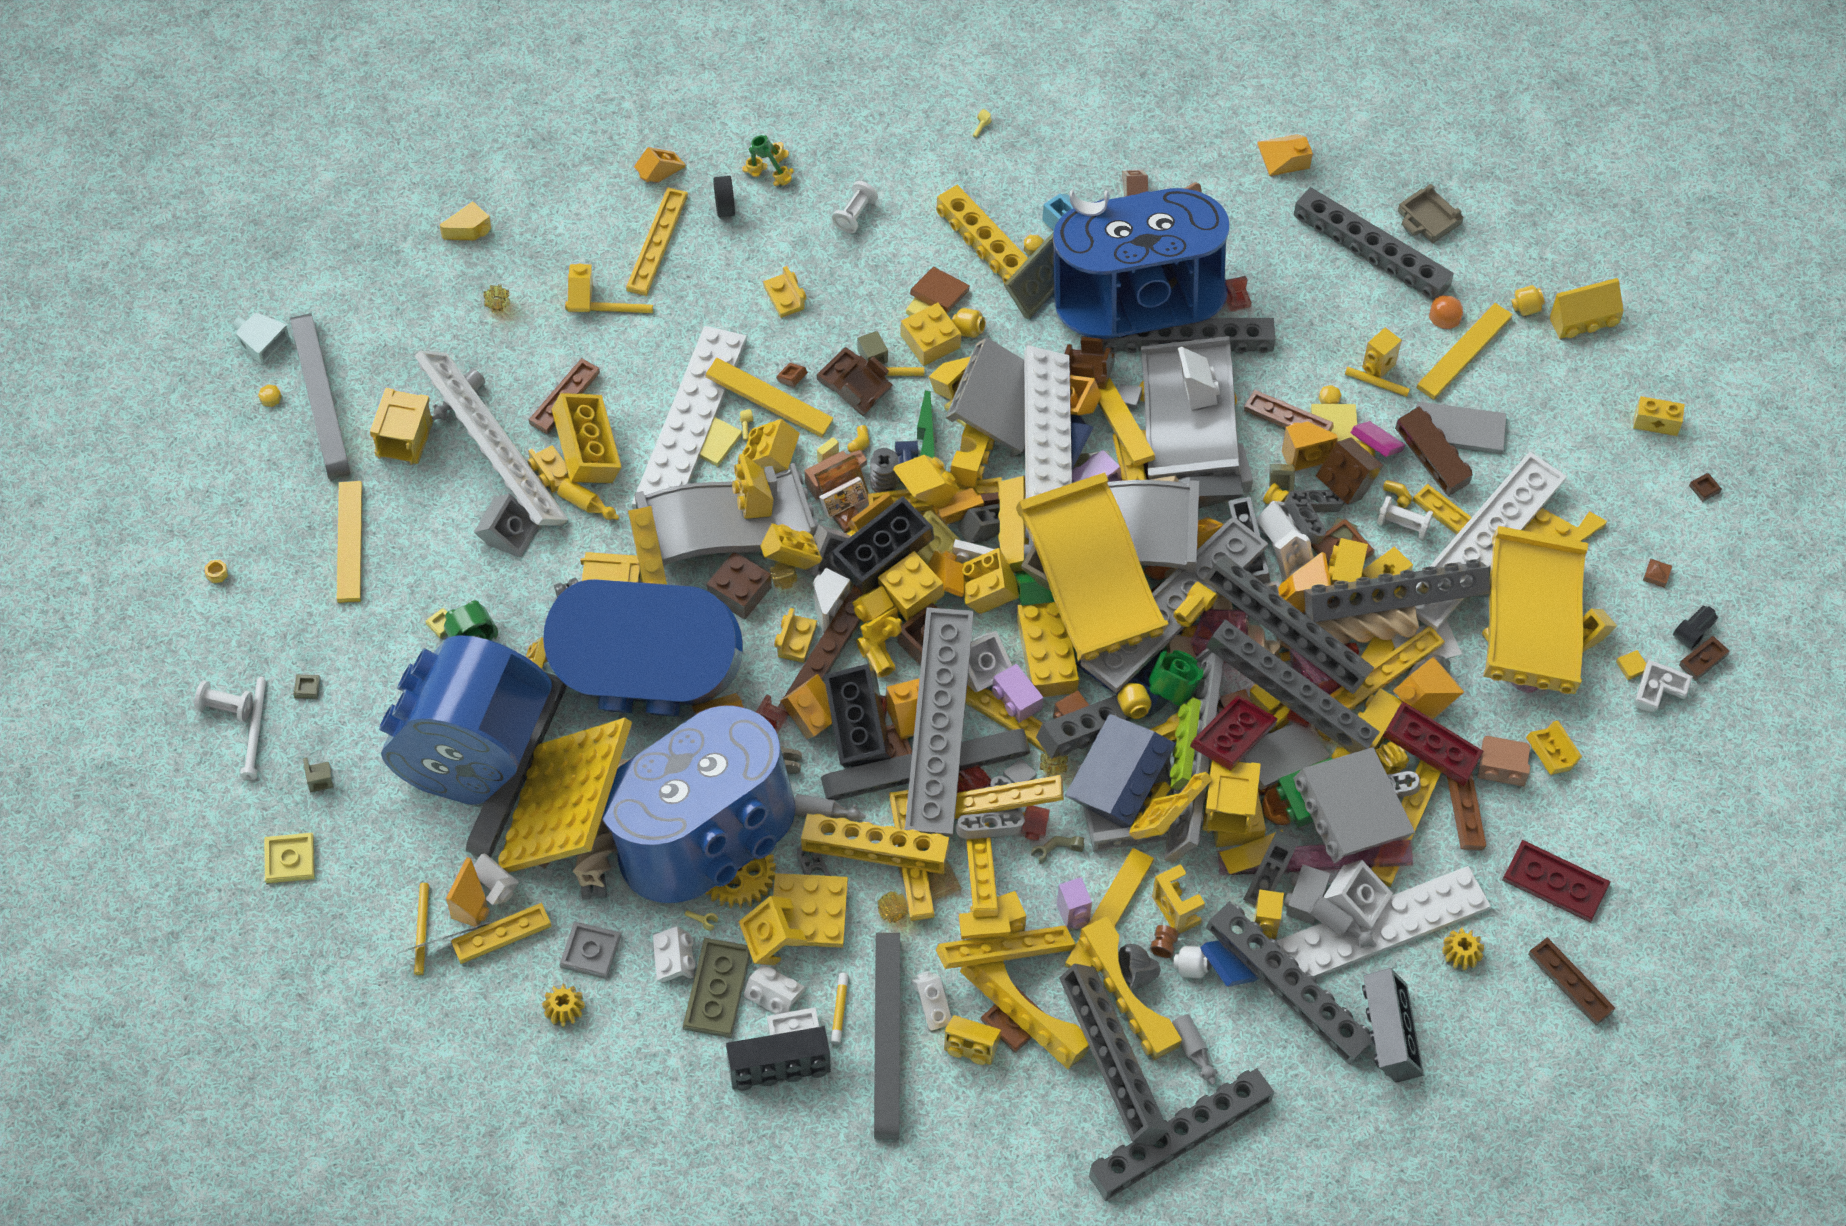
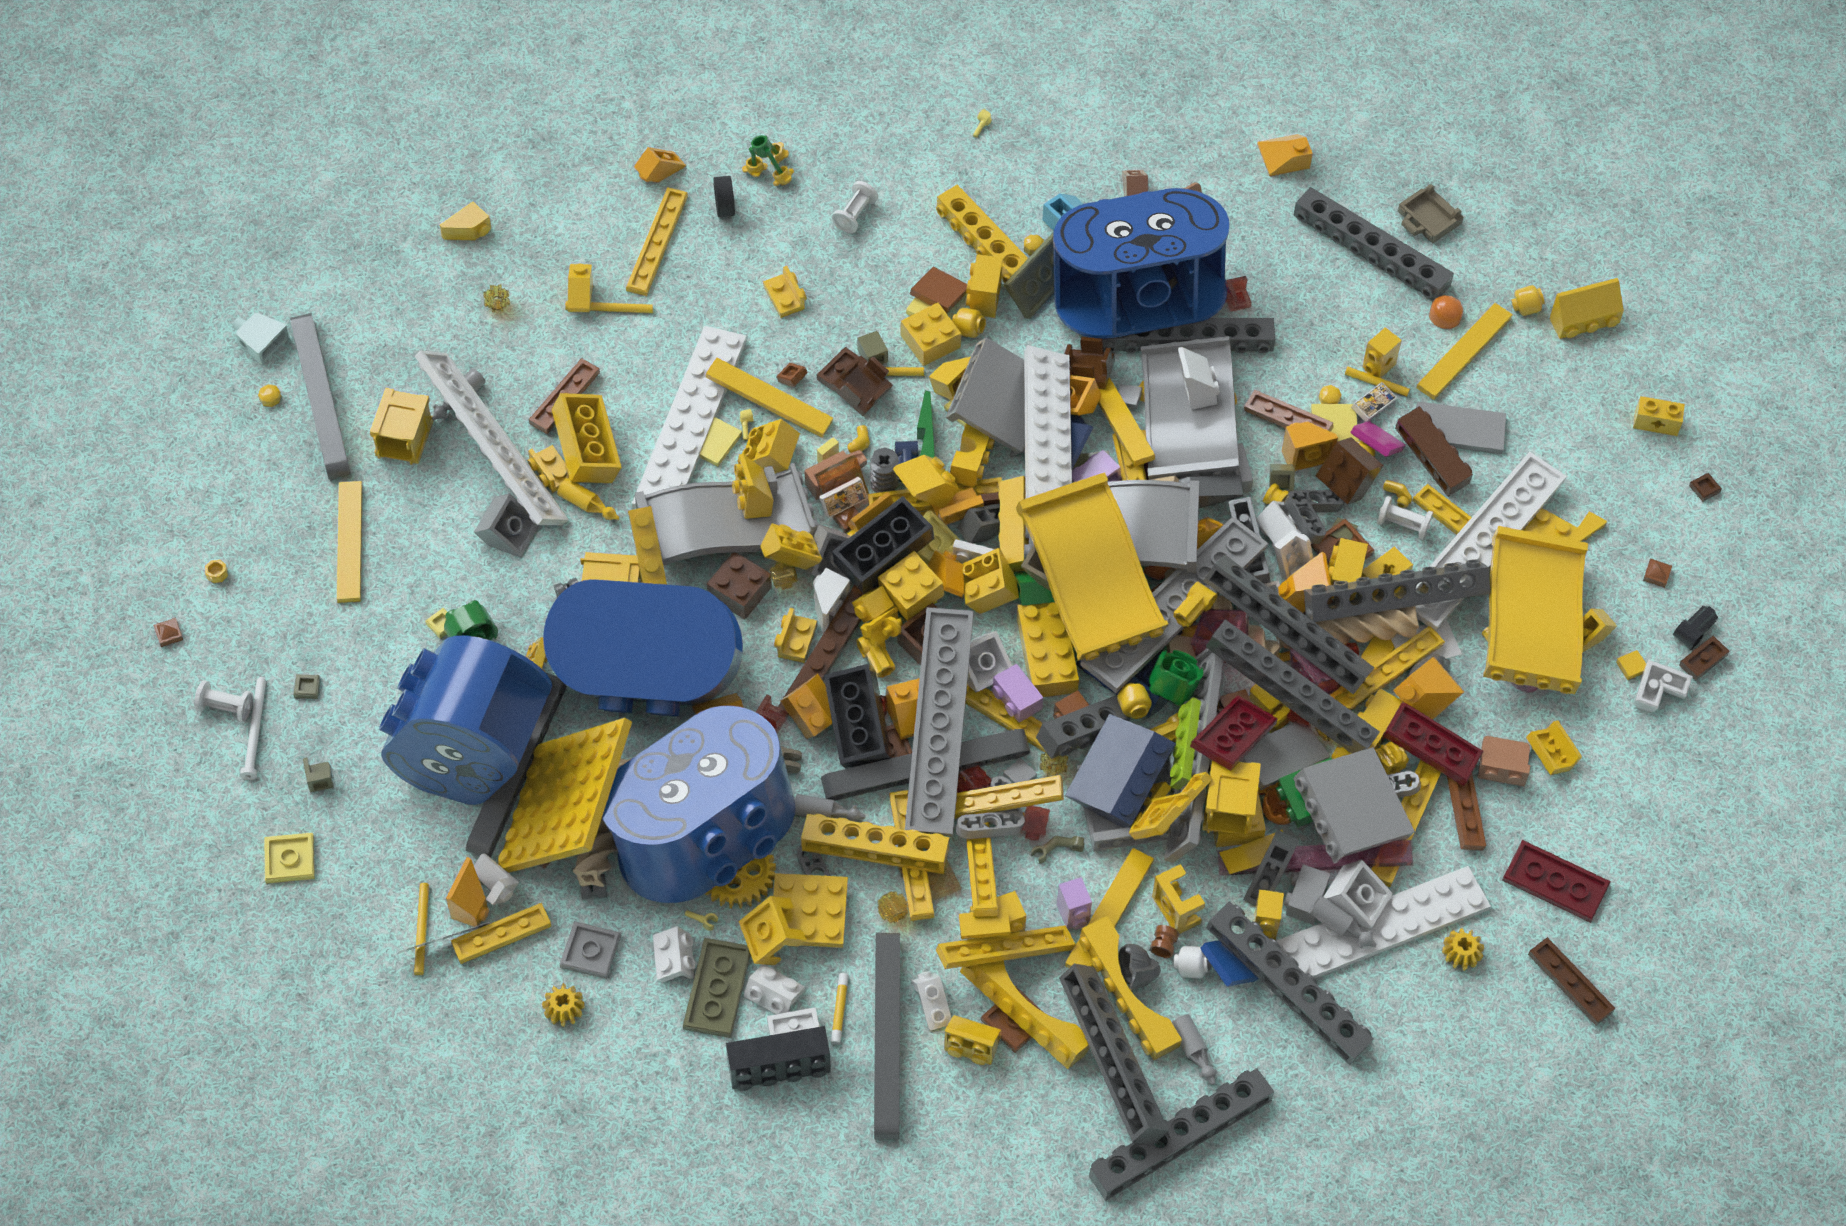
(168, 632): none -> dark orange tile
(985, 285): none -> yellow brick
(1089, 208): white helmet -> none
(1373, 402): none -> tile
(1392, 1025): brick -> none

